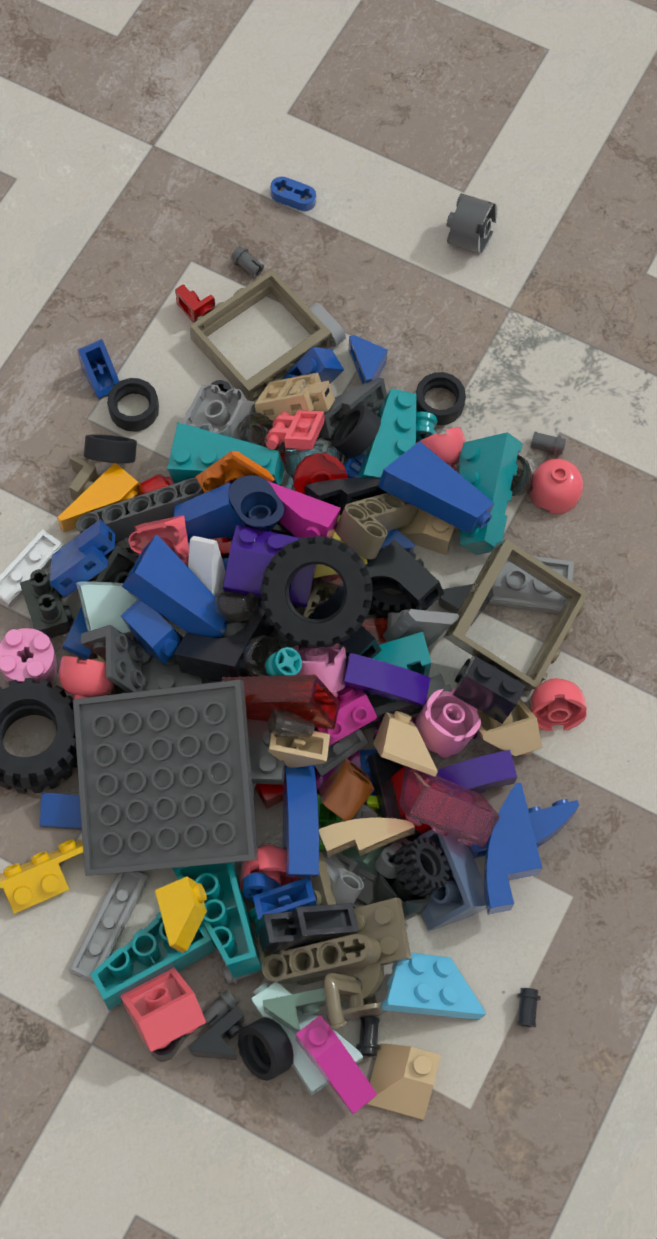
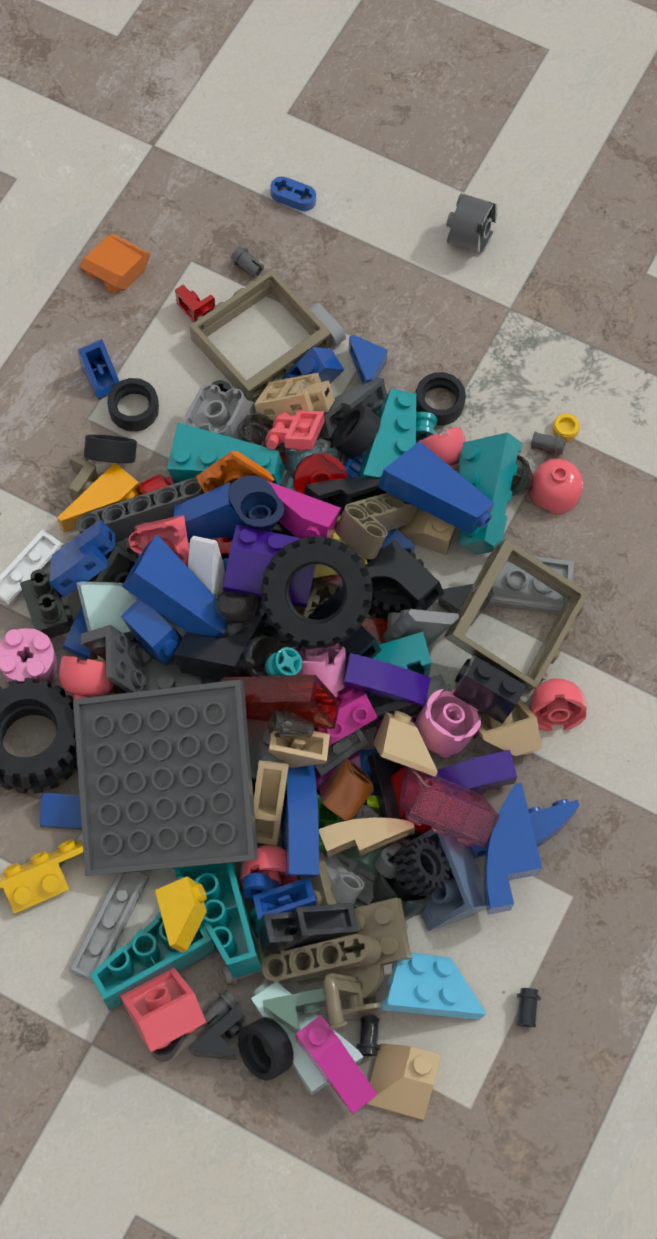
(115, 262): none -> orange slope
(269, 800): none -> tan slope
(566, 426): none -> yellow tile

